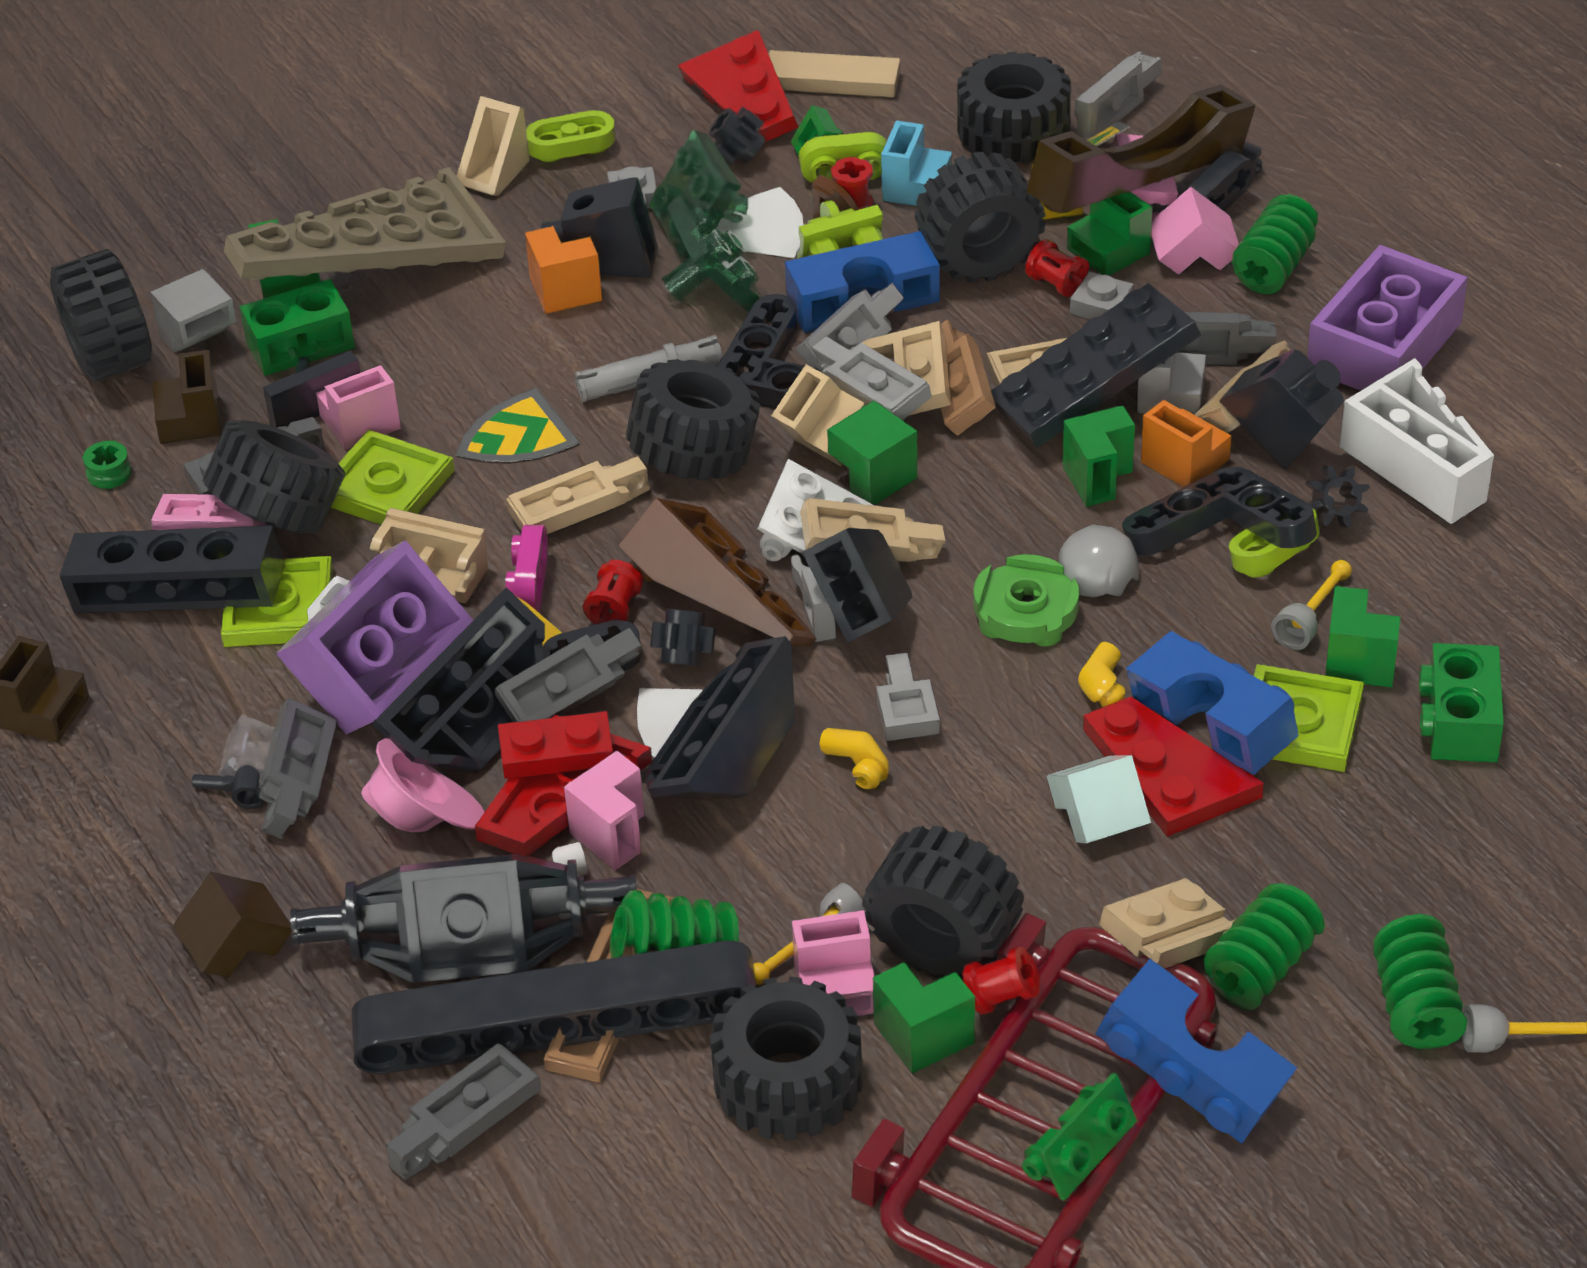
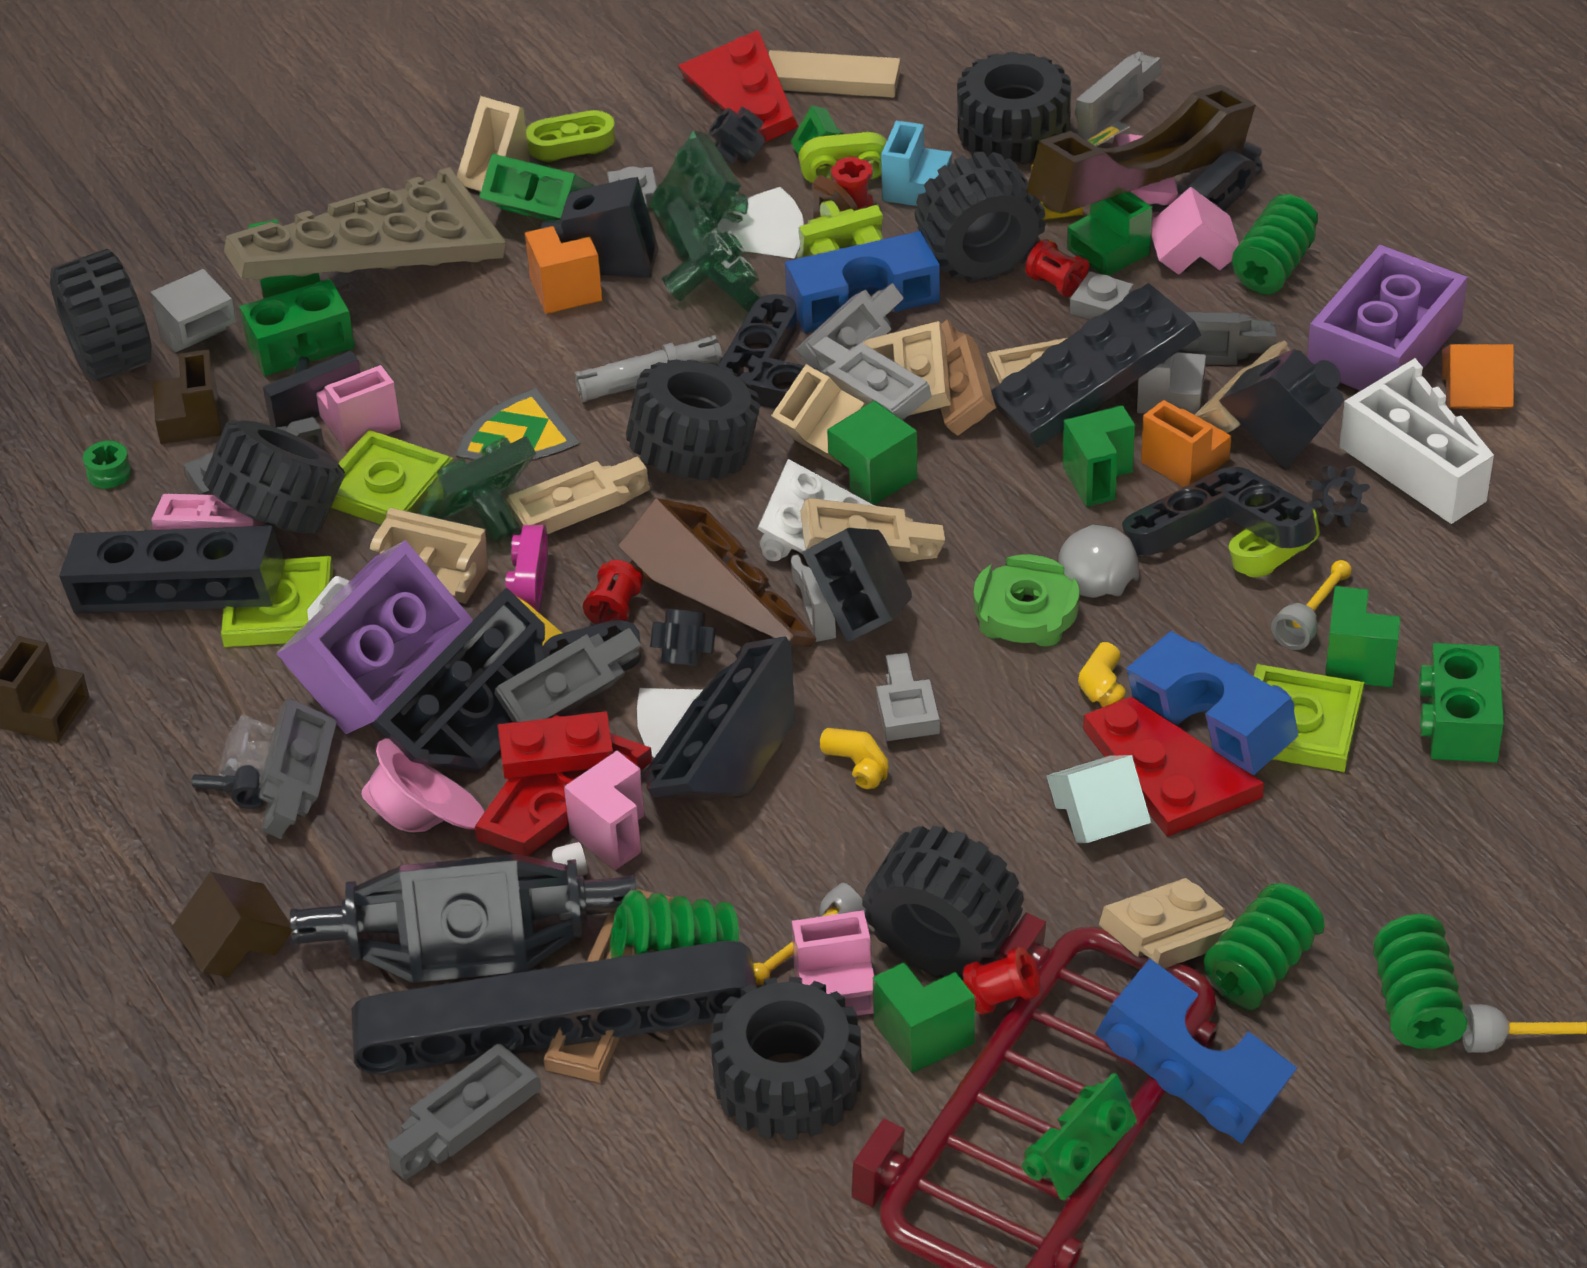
(480, 485): none -> clear green plate
(528, 187): none -> green brick
(1478, 376): none -> orange piece

